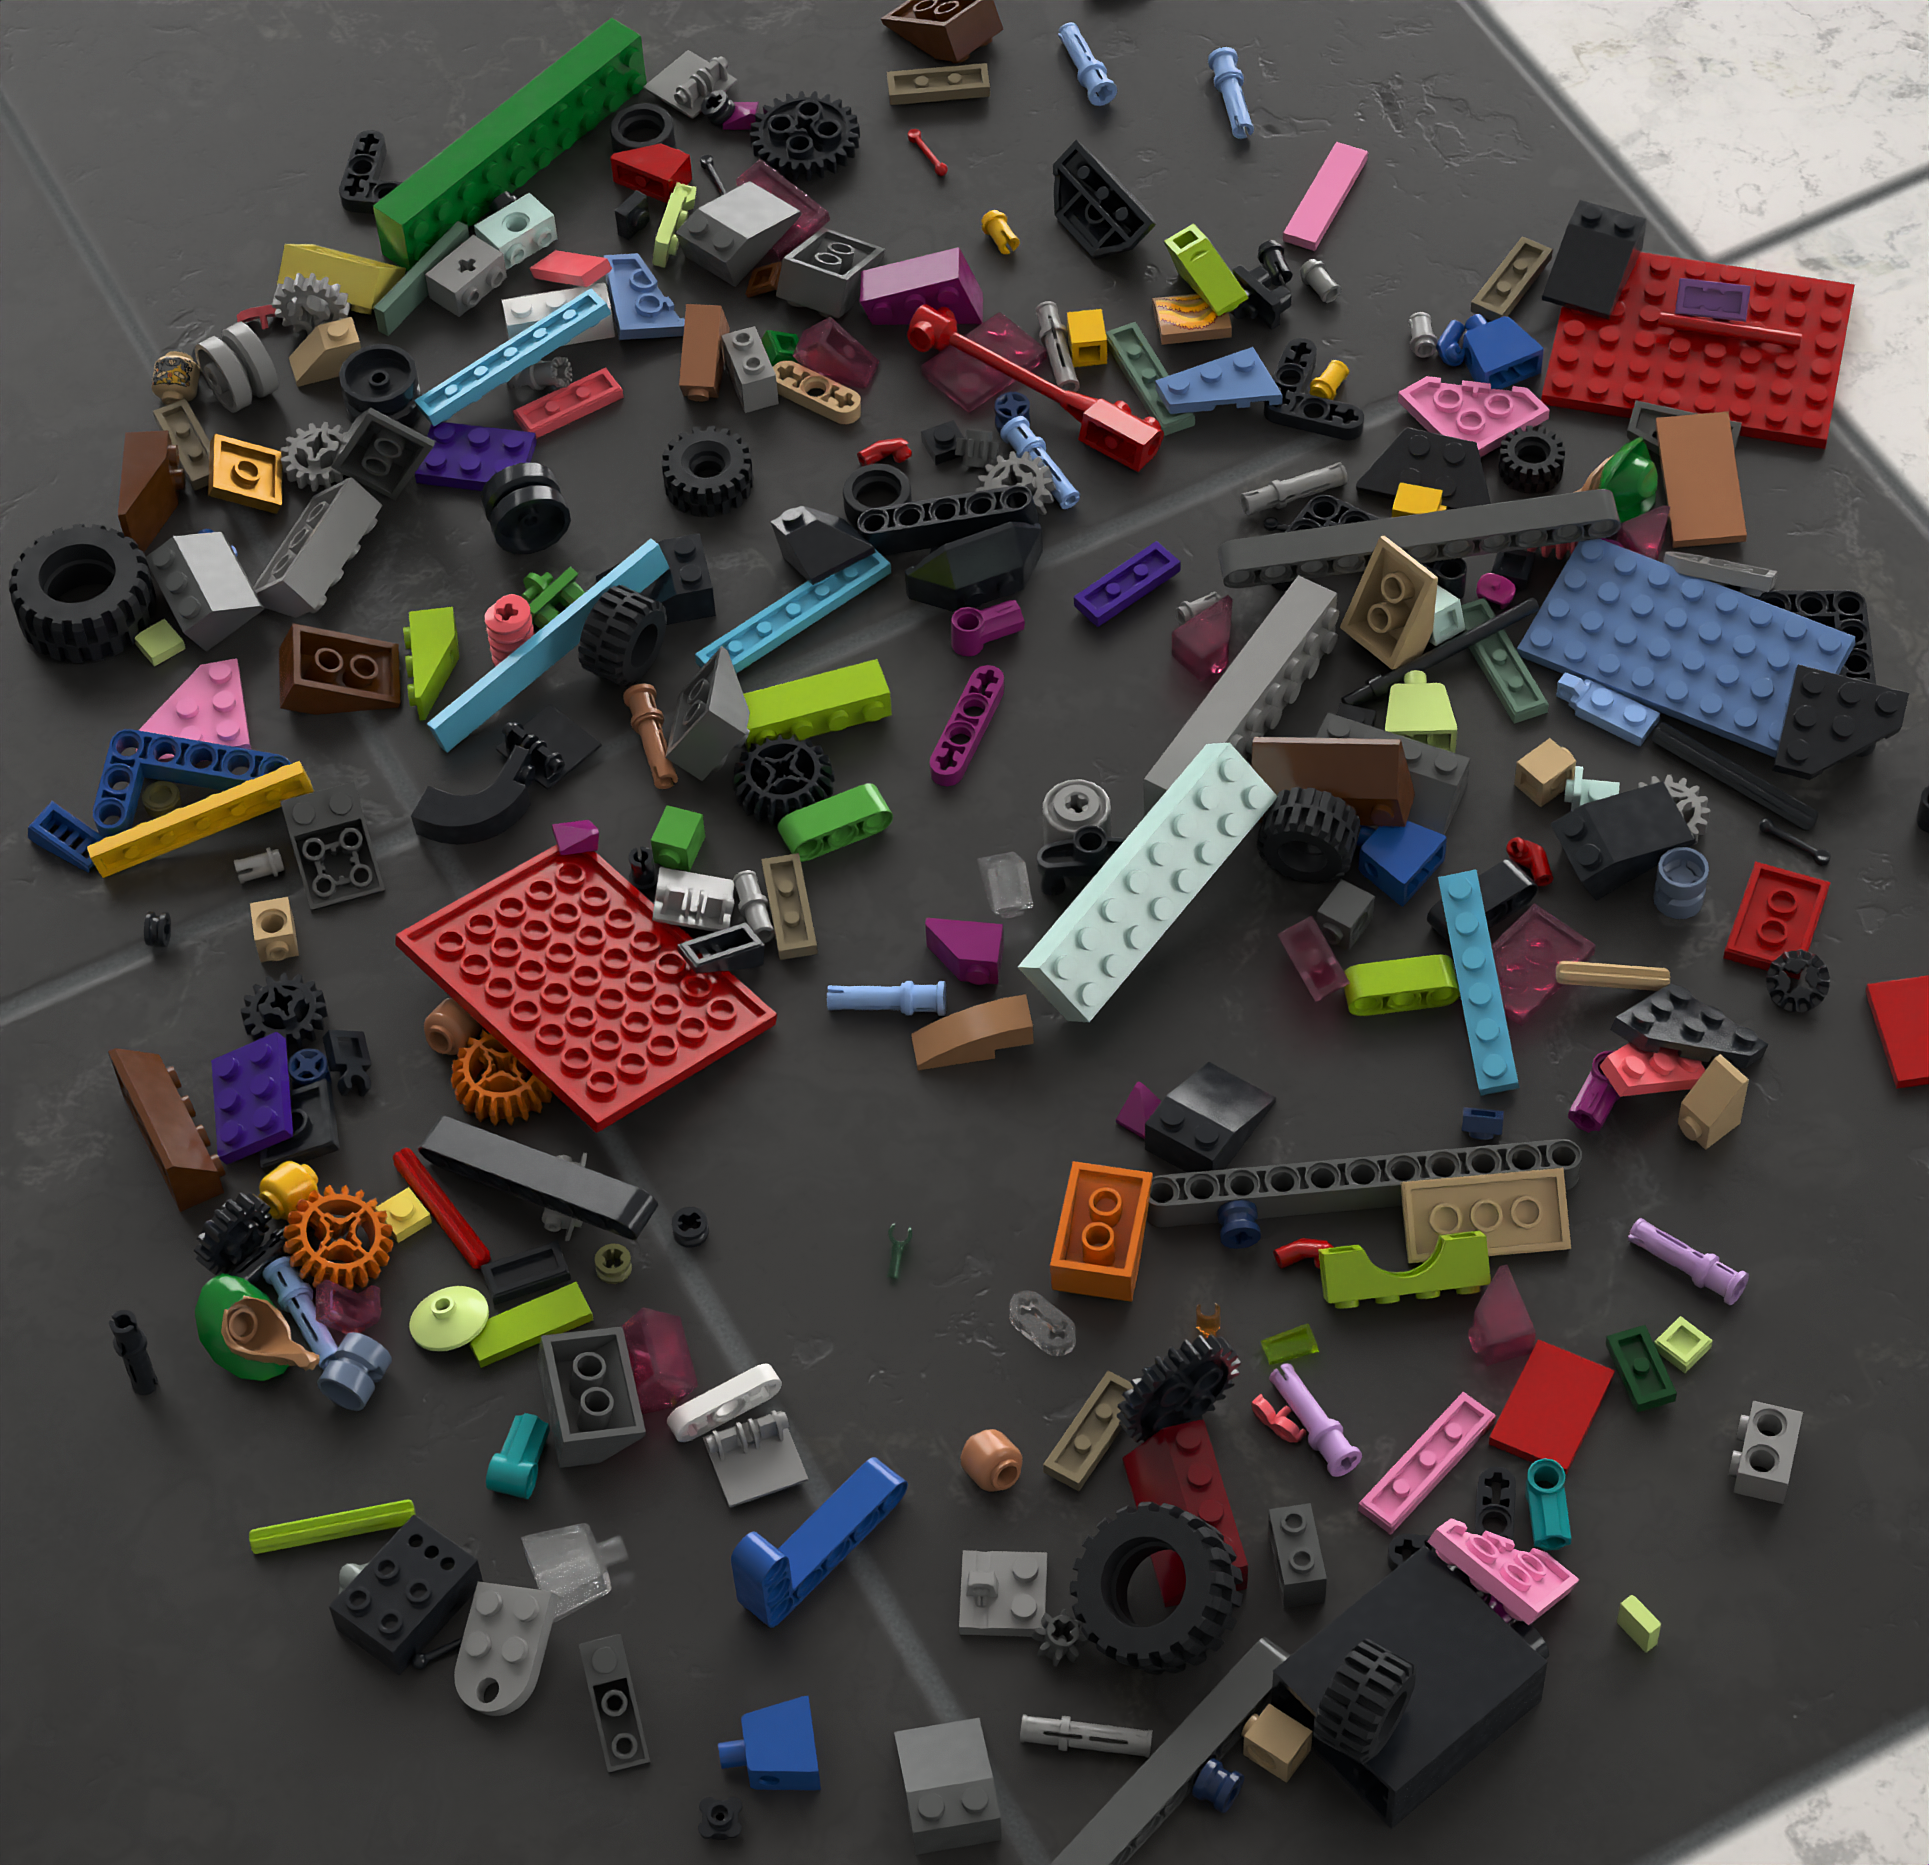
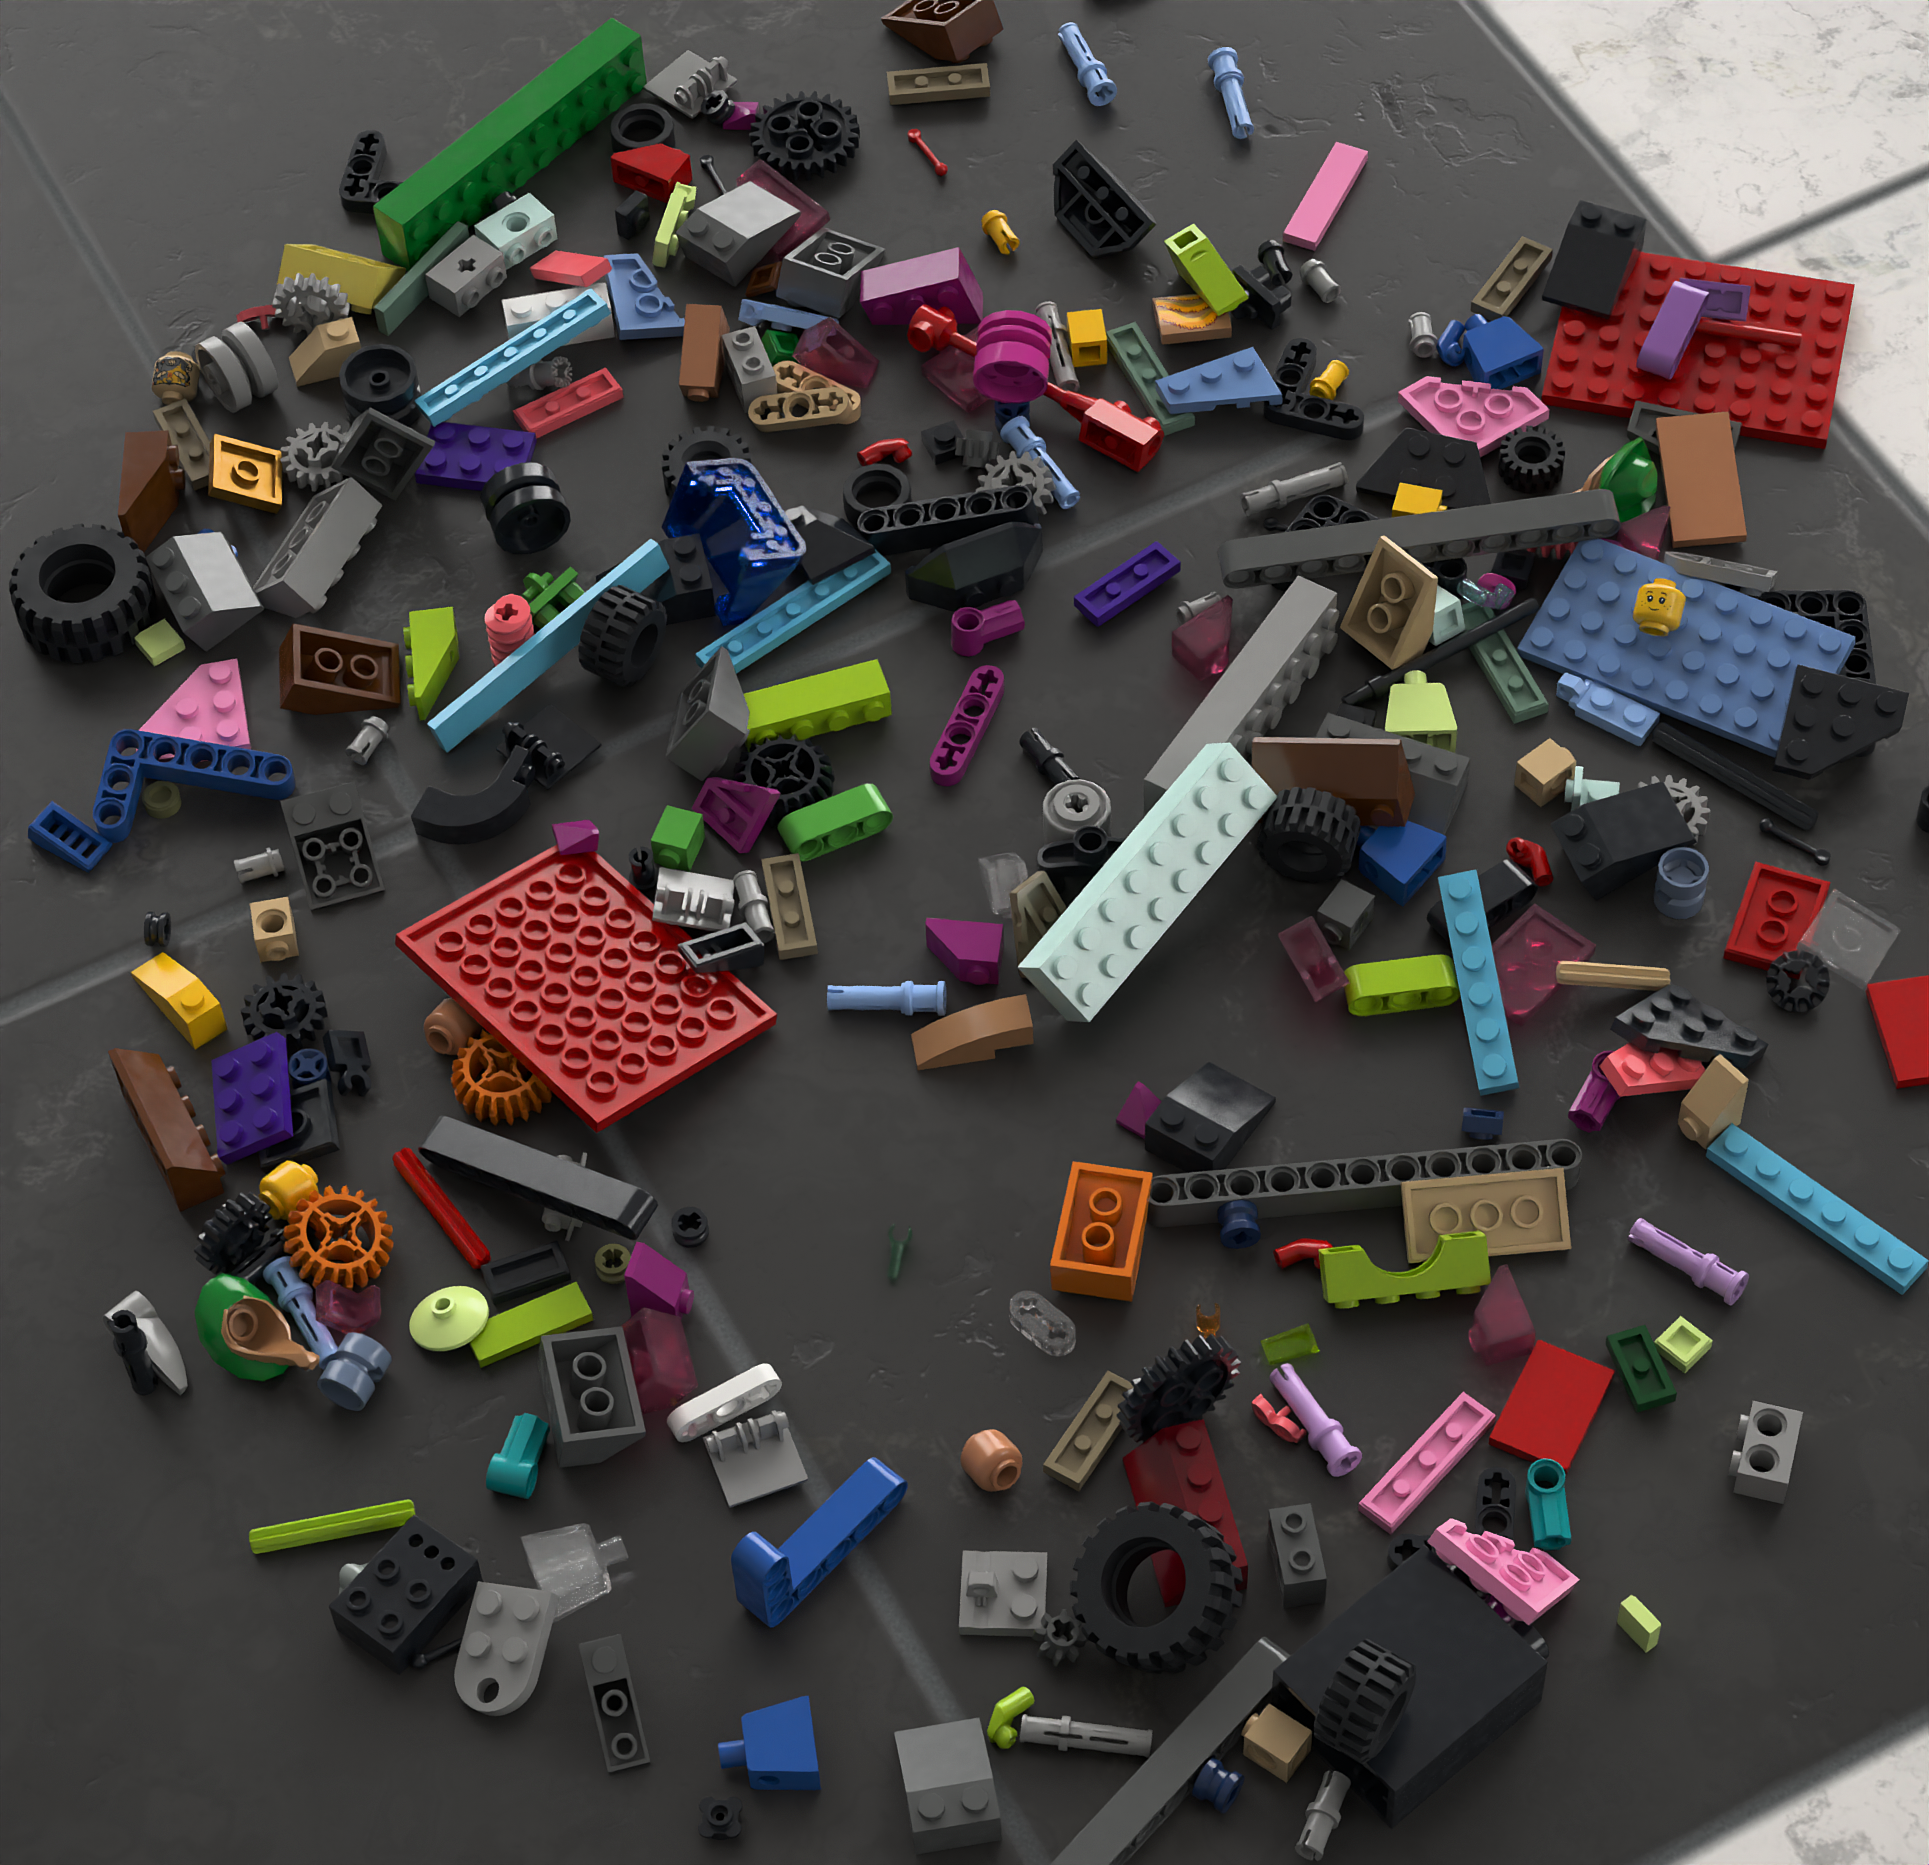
(161, 1346): none -> light grey piece
(182, 999): none -> yellow slope
(199, 819): yellow plate -> none
(372, 733): none -> light grey pin
(405, 1214): light yellow plate -> none
(648, 723): nougat pin -> none
(656, 1283): none -> magenta slope
(735, 810): none -> magenta wing
(740, 531): none -> clear blue windscreen
(775, 421): none -> tan beam
(781, 317): none -> light blue hinge
(1003, 1715): none -> lime arm
(1012, 356): none -> dark pink wheel
(1034, 911): none -> dark tan wing
(1048, 759): none -> black pin
(1323, 1815): none -> light grey pin
(1482, 597): none -> clear light blue arm
(1659, 607): none -> yellow head
(1672, 330): none -> medium lavender beam
(1817, 1209): none -> medium azure plate
(1849, 938): none -> clear tile

